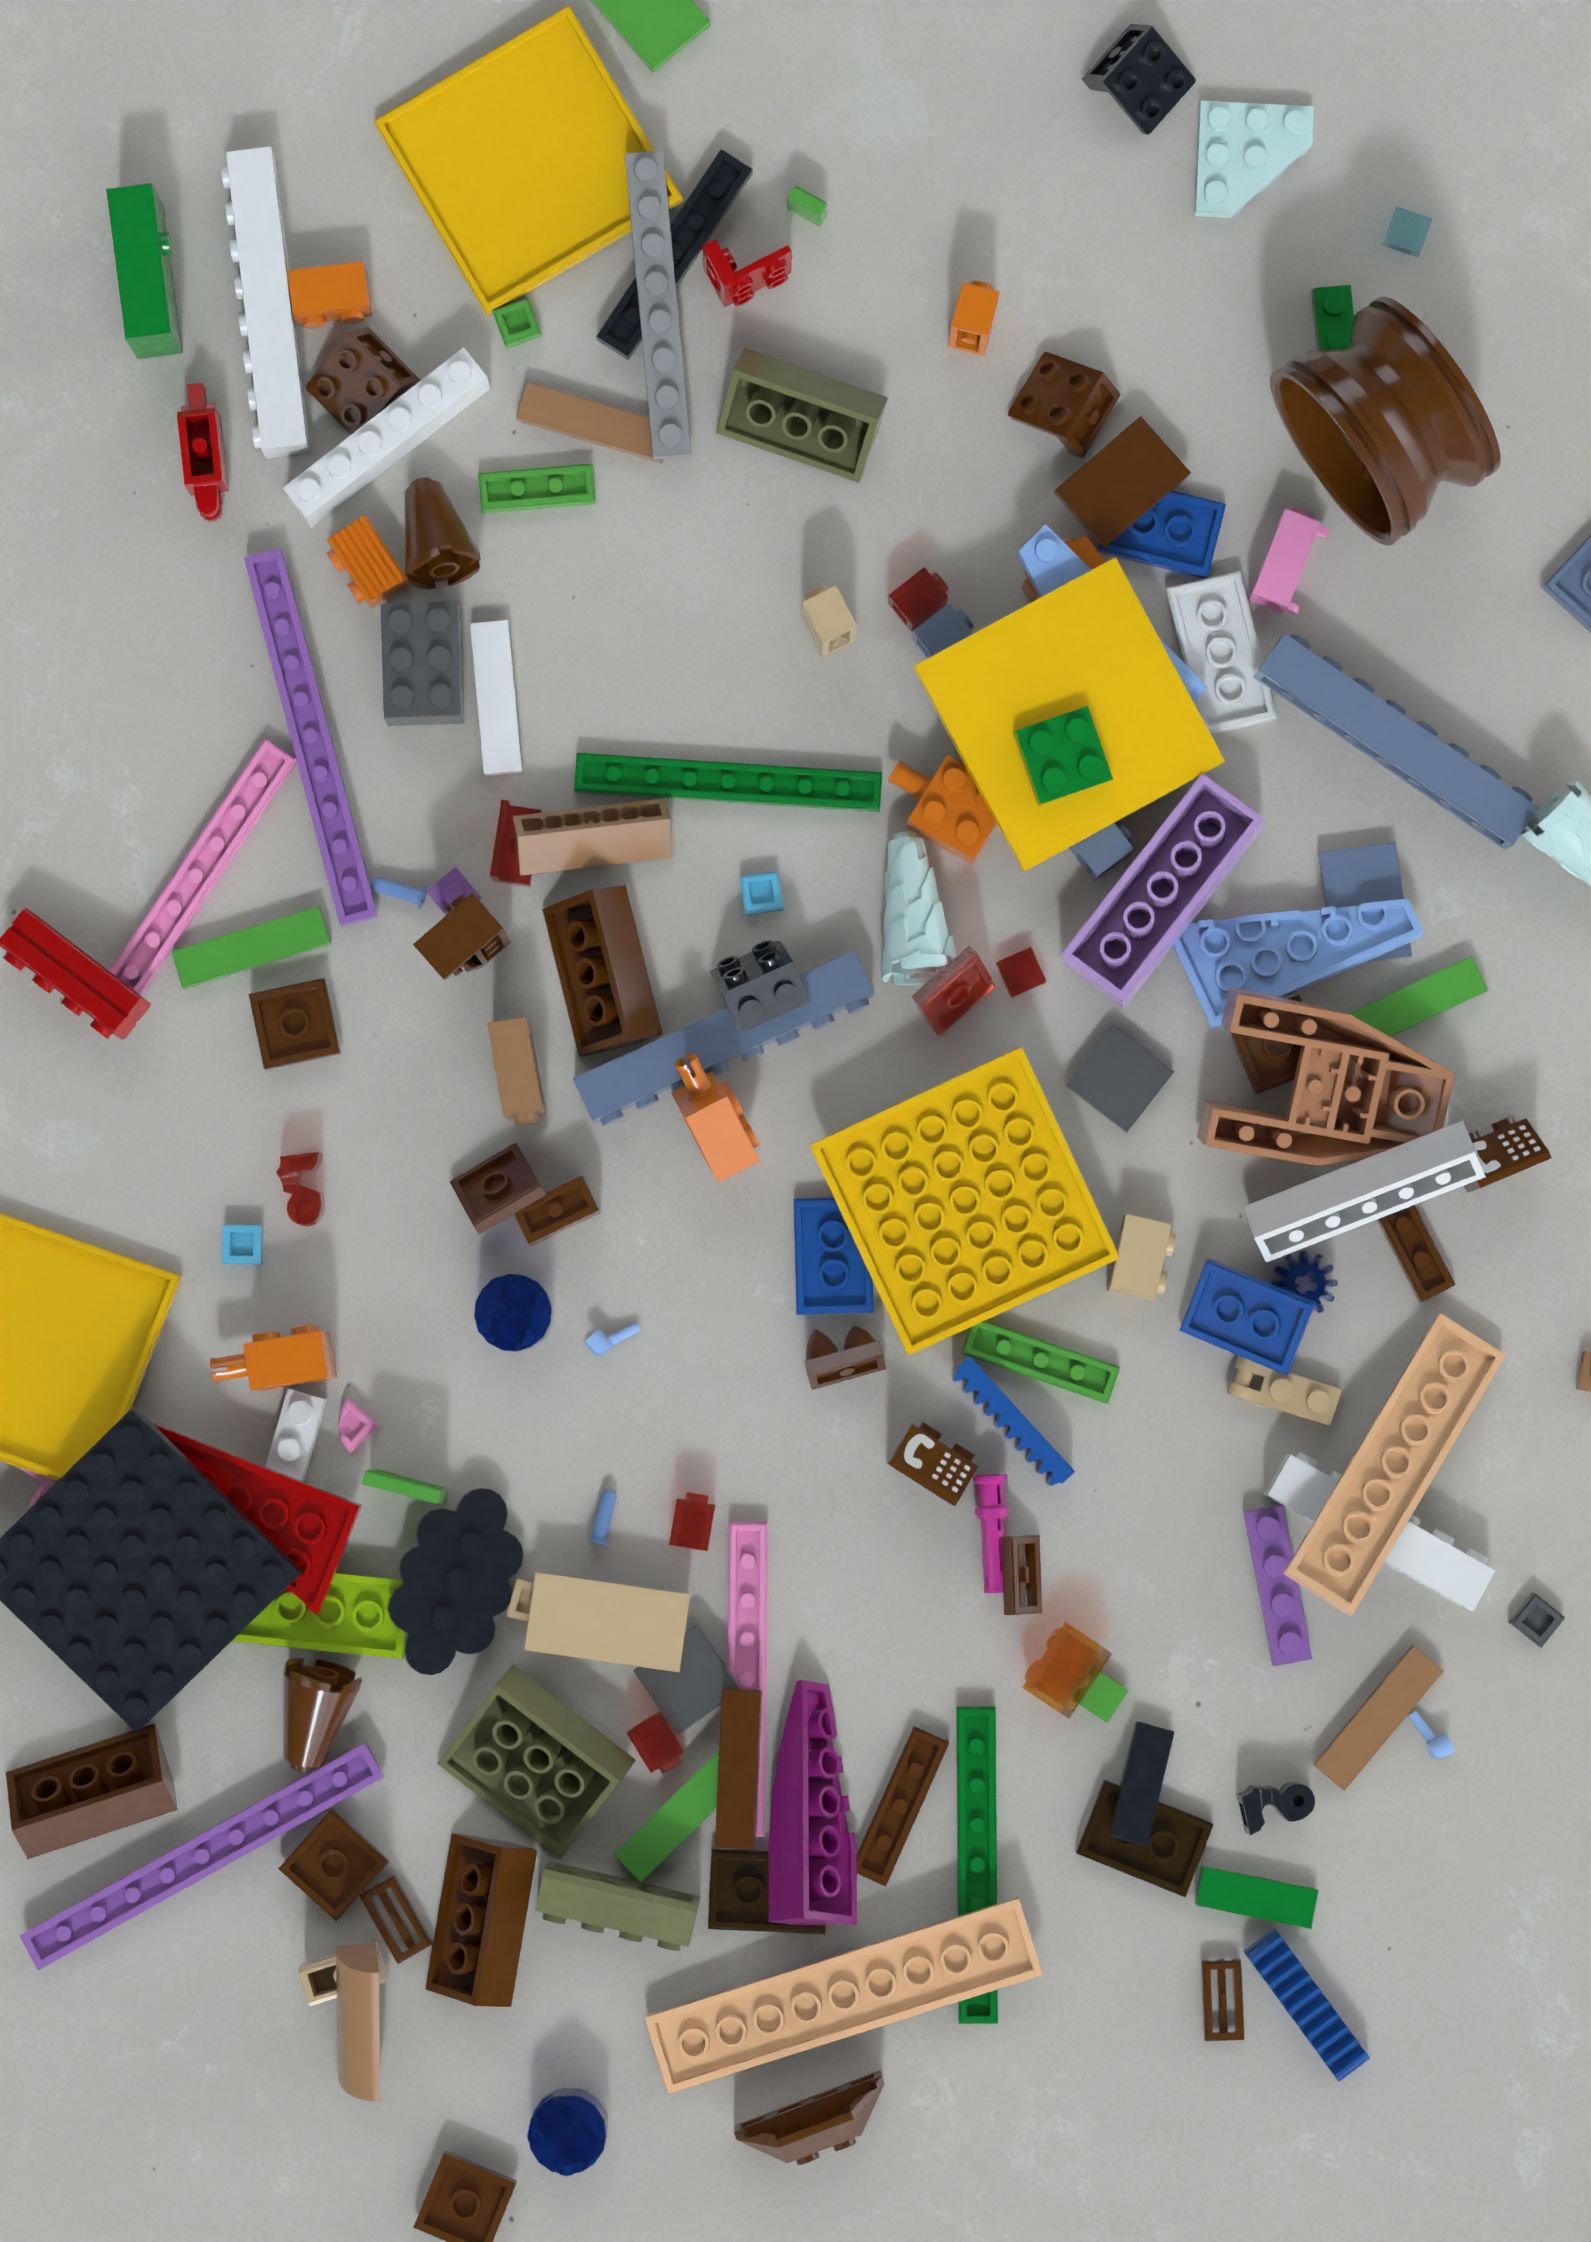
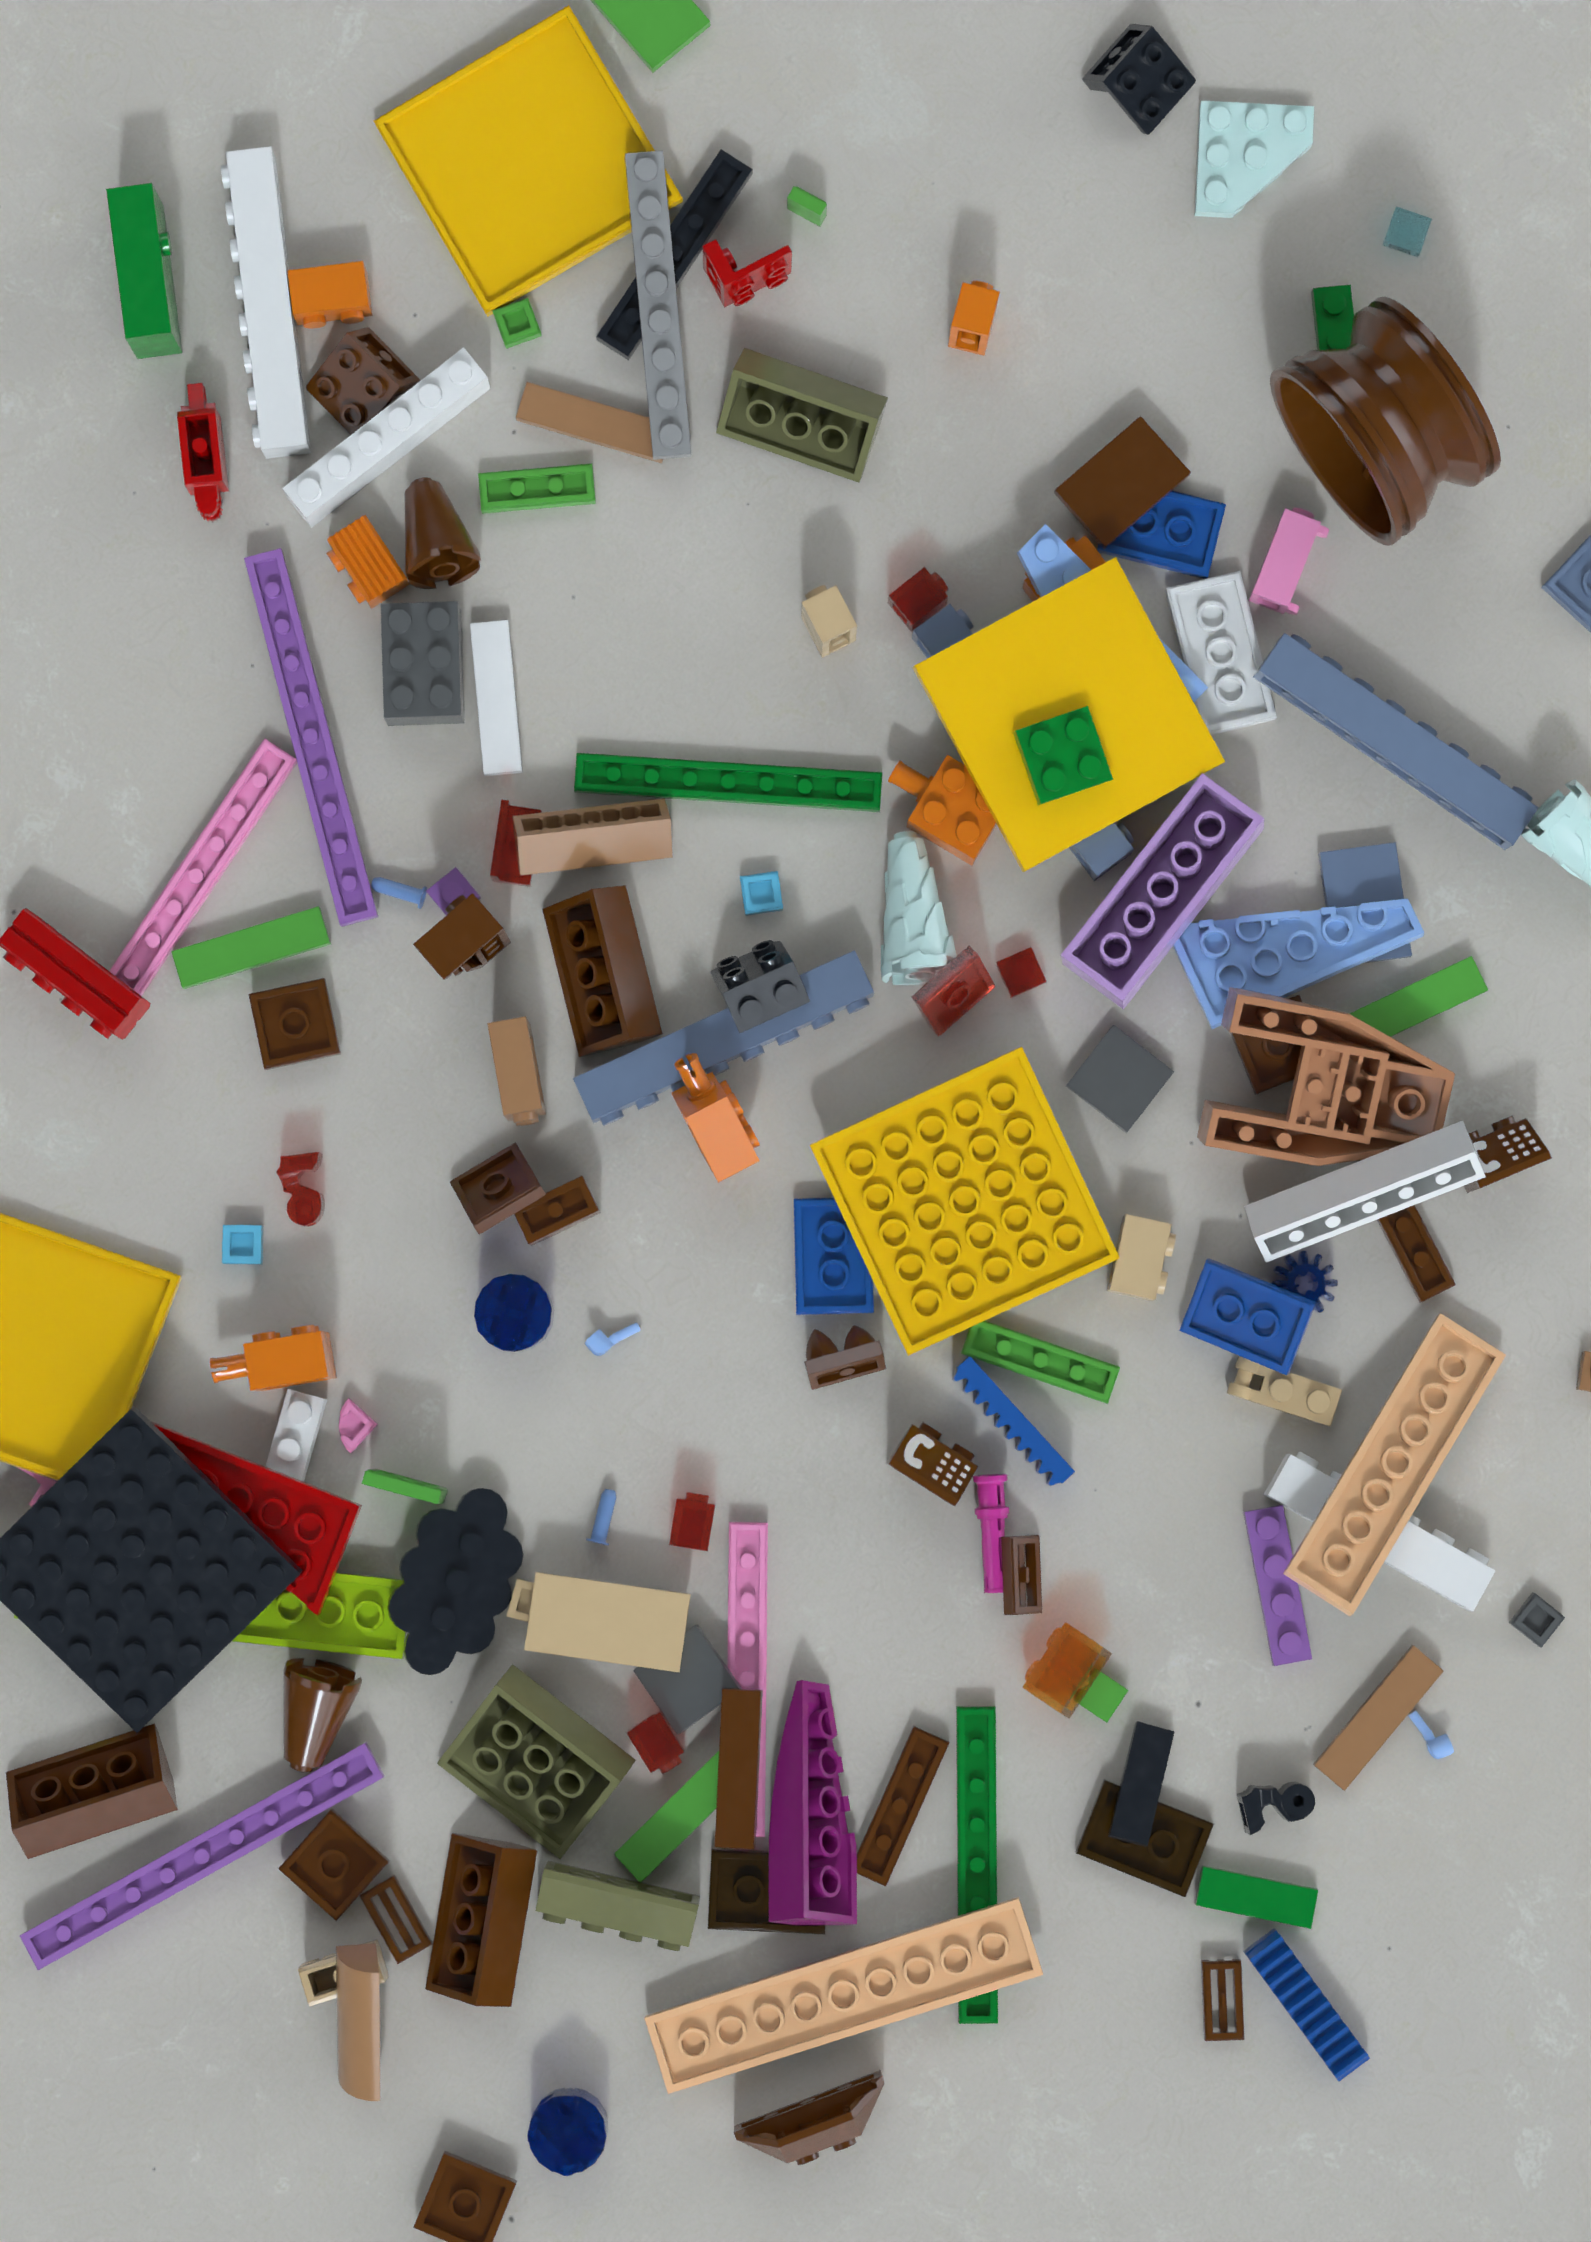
(1065, 401): reddish brown bracket -> none

